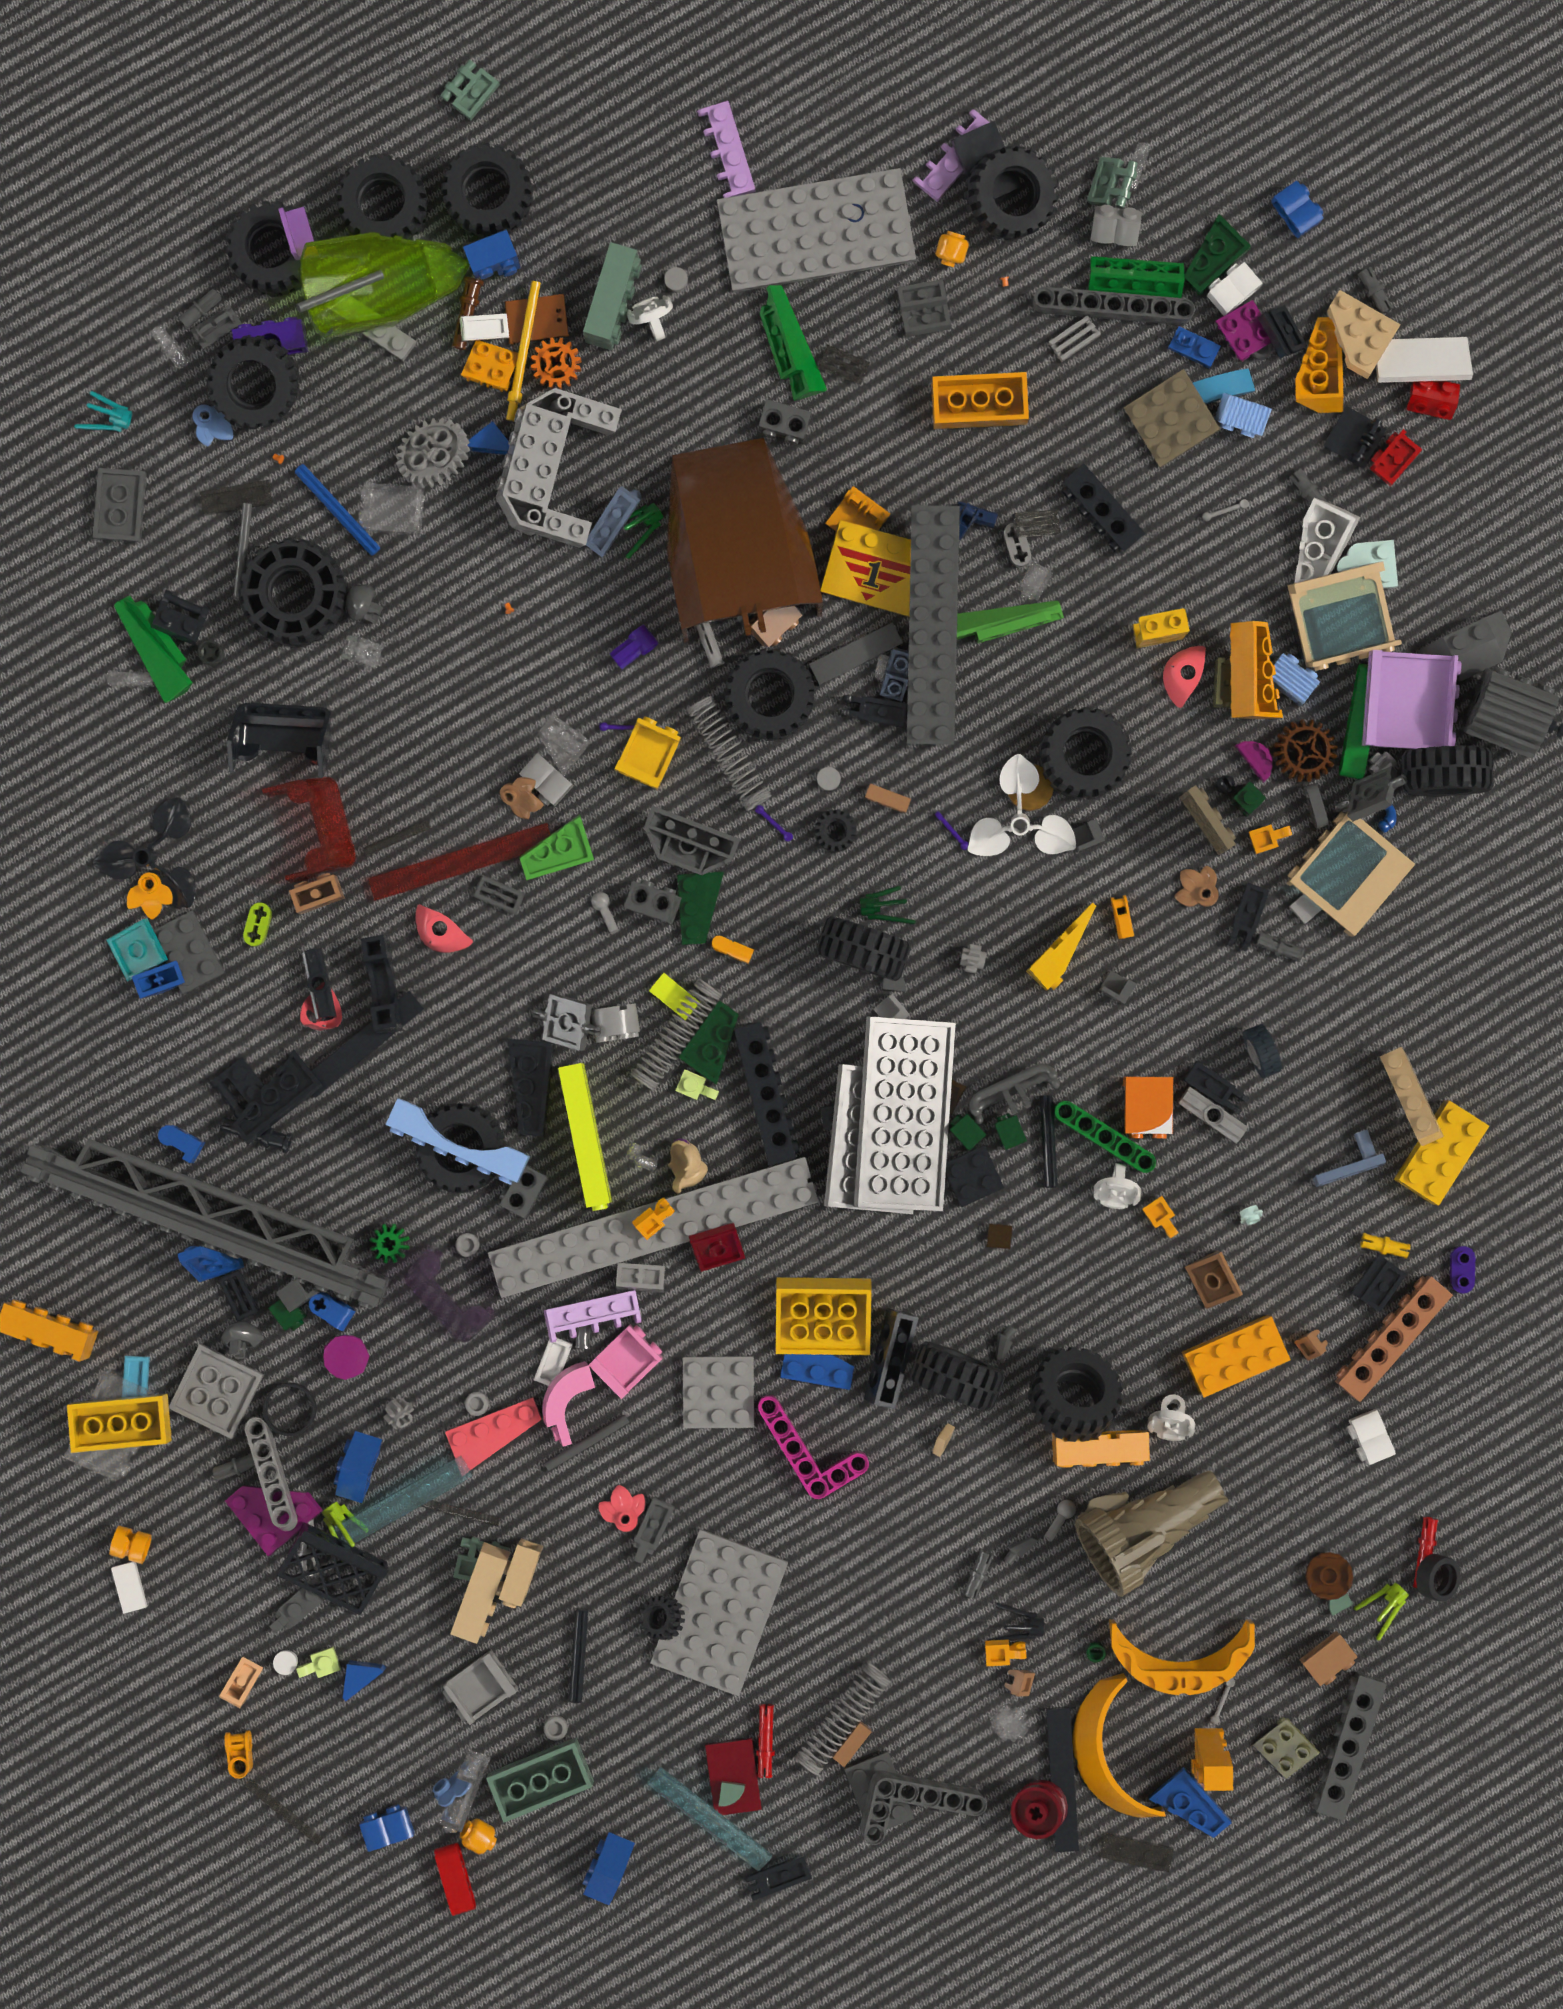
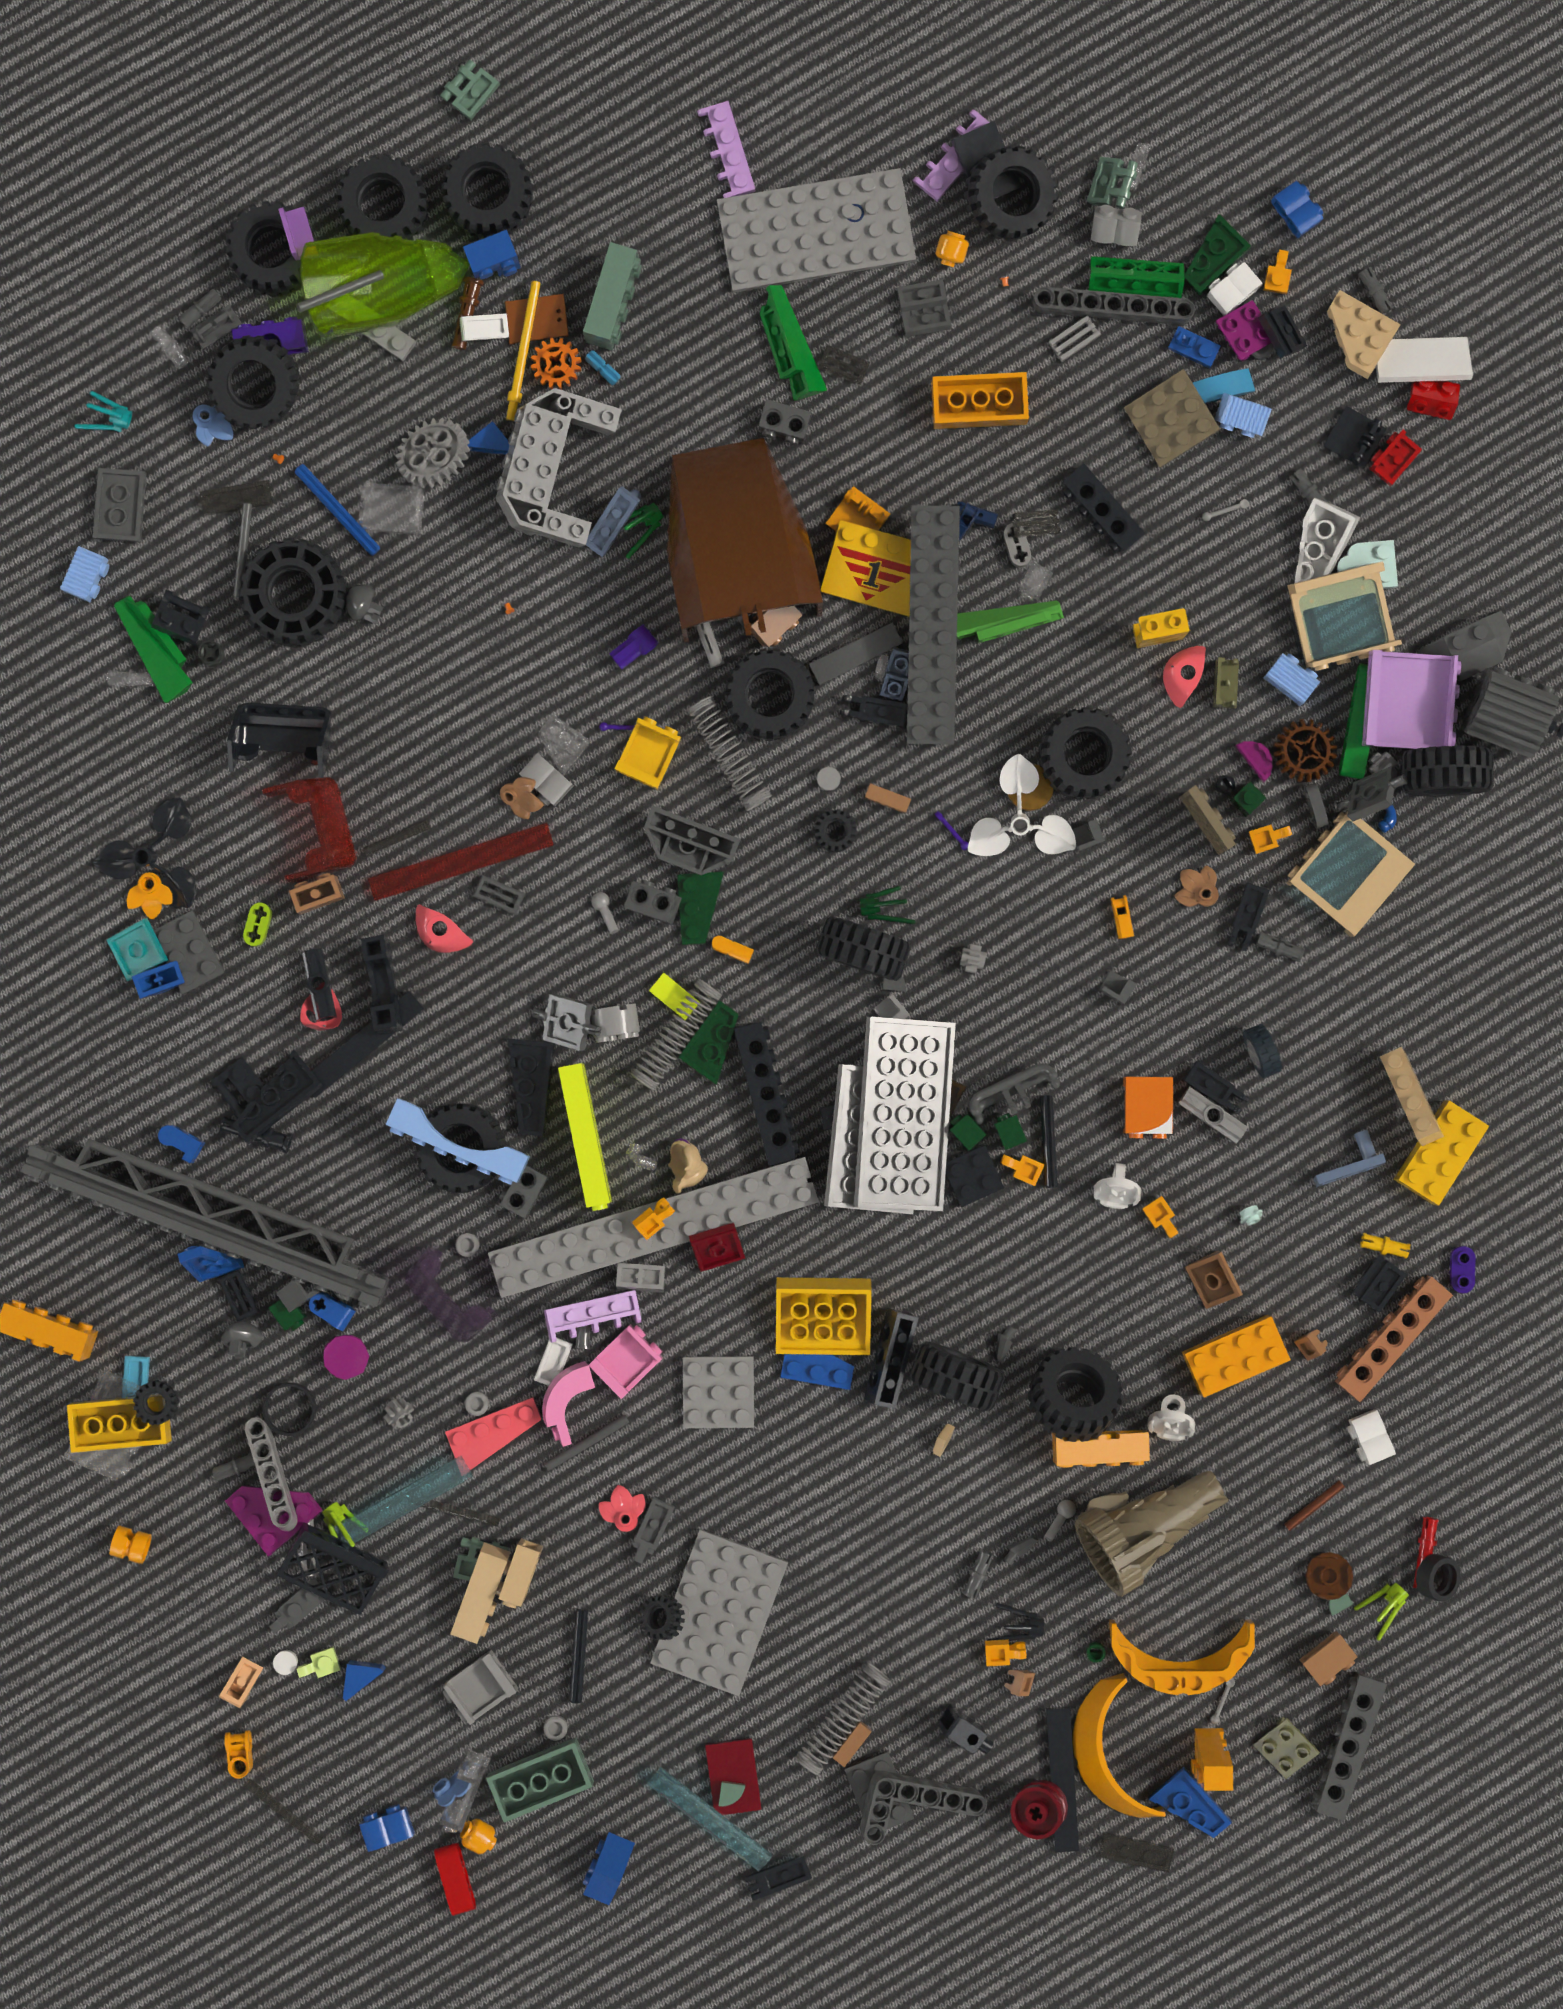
(85, 574): none -> light blue brick
(129, 1587): white tile -> none
(145, 1412): none -> black tyre
(216, 1391): light grey plate -> none
(356, 1467): blue brick -> none
(362, 651): clear brick -> none
(386, 1251): green gear -> none
(490, 365): light orange hinge -> none
(558, 851): bright green wing -> none
(598, 364): none -> dark azure piece
(650, 311): white tile -> none
(676, 279): light grey tile -> none
(693, 1085): yellowish green plate -> none
(759, 809): dark purple hinge -> none
(765, 1741): red pin -> none
(804, 1455): dark pink beam -> none
(964, 1730): none -> black torso
(999, 1236): dark brown tile -> none
(1010, 1722): clear brick -> none
(1025, 1169): none -> light orange plate
(1054, 961): yellow wedge -> none
(1115, 1141): green beam -> none
(1252, 672): light orange wedge -> none
(1278, 277): none -> light orange plate
(1304, 908): light grey tile -> none
(1314, 1505): none -> copper bar
(1321, 372): light orange wedge -> none

